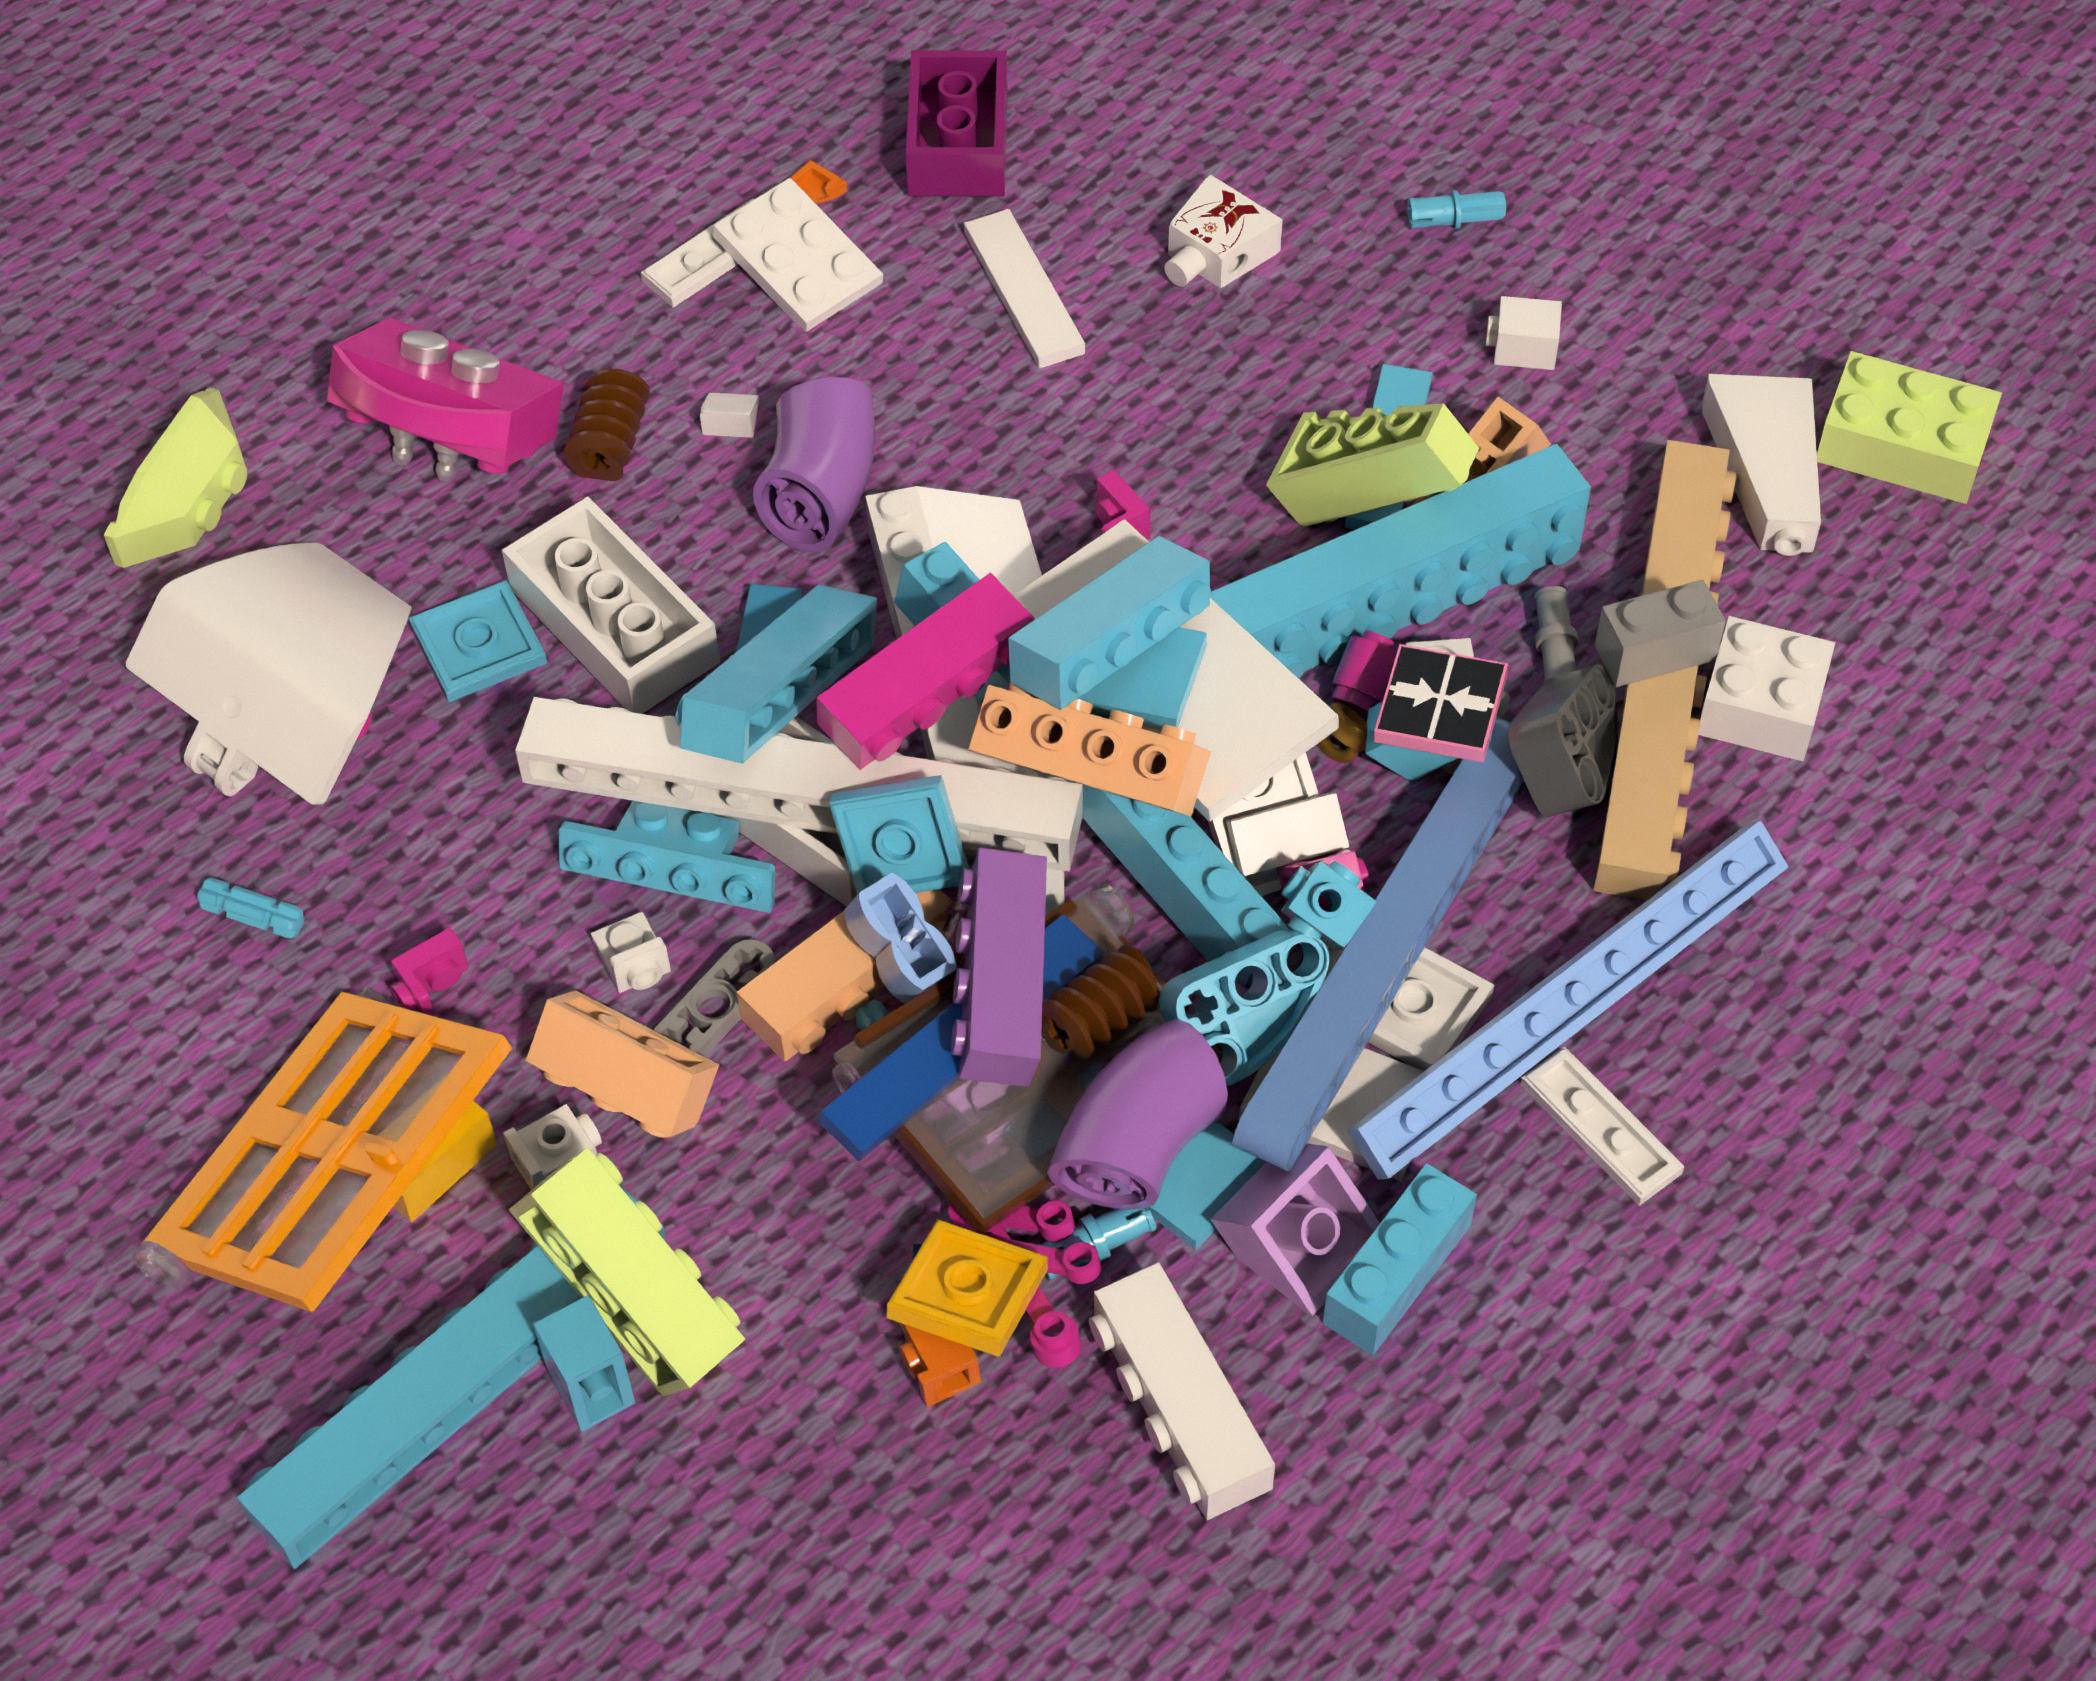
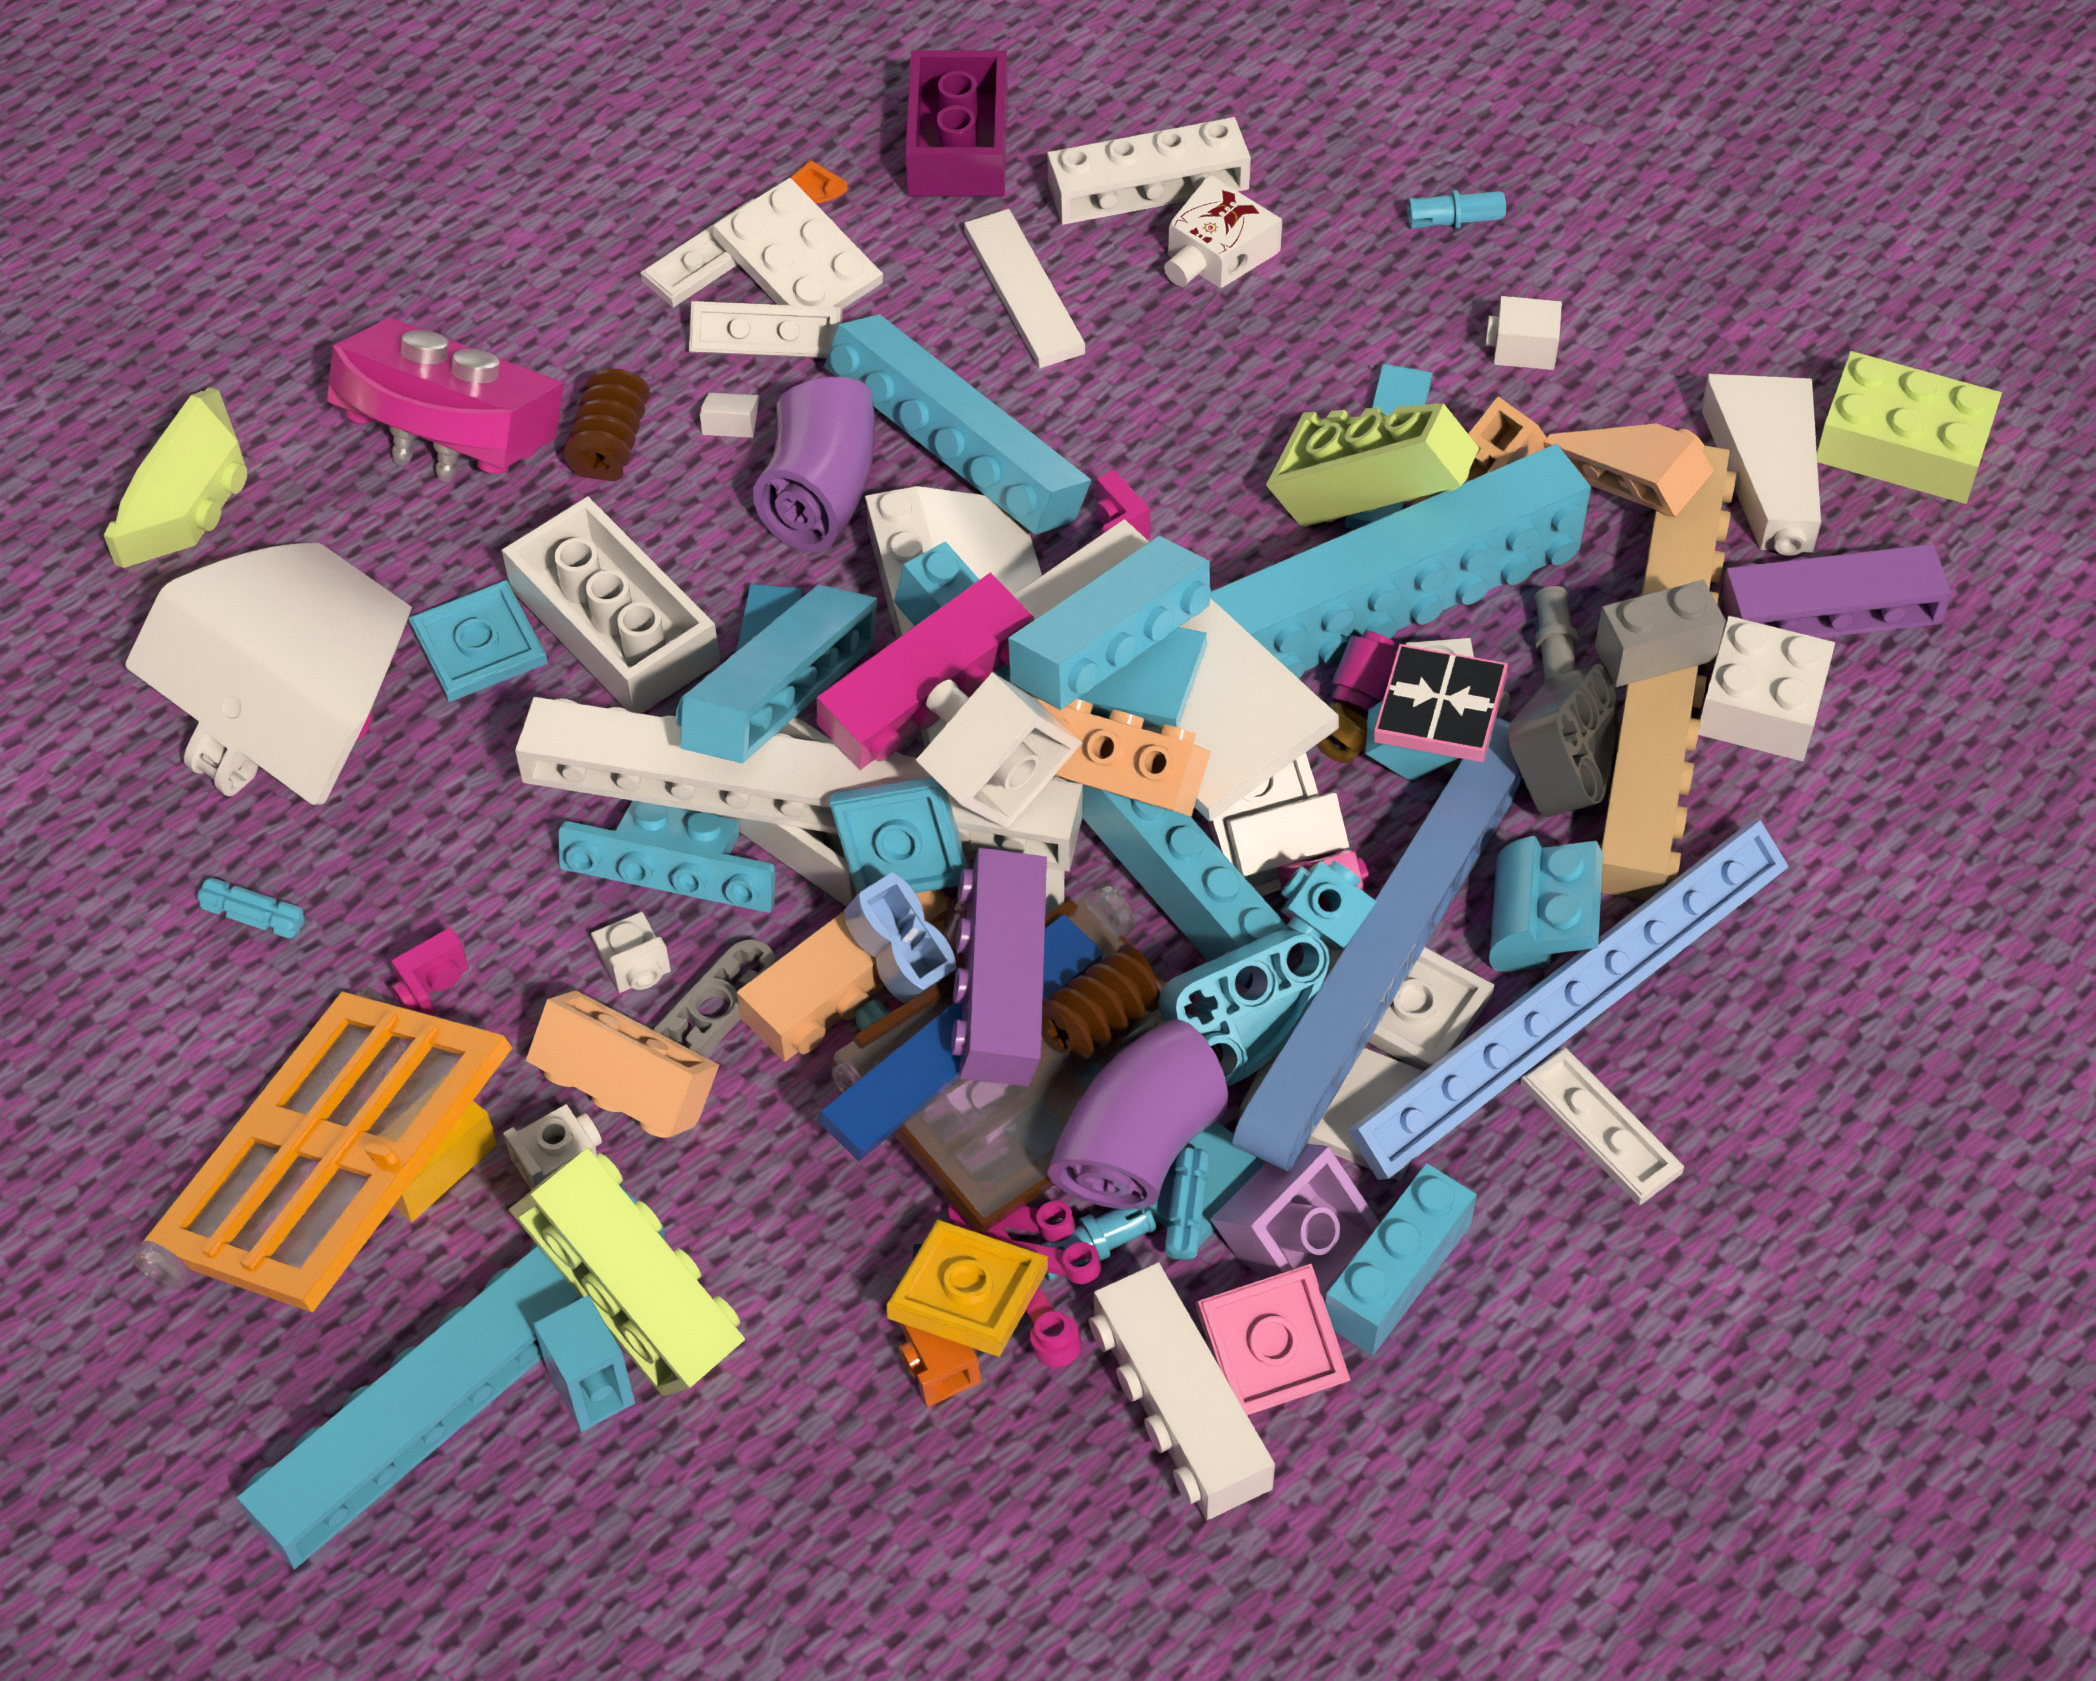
(763, 329): none -> white tile
(959, 424): none -> medium azure brick
(995, 747): none -> white brick
(1146, 169): none -> white brick
(1187, 1204): none -> medium azure axle
(1273, 1339): none -> bright pink tile
(1544, 903): none -> medium azure brick
(1639, 463): none -> light nougat slope
(1841, 592): none -> medium lavender brick

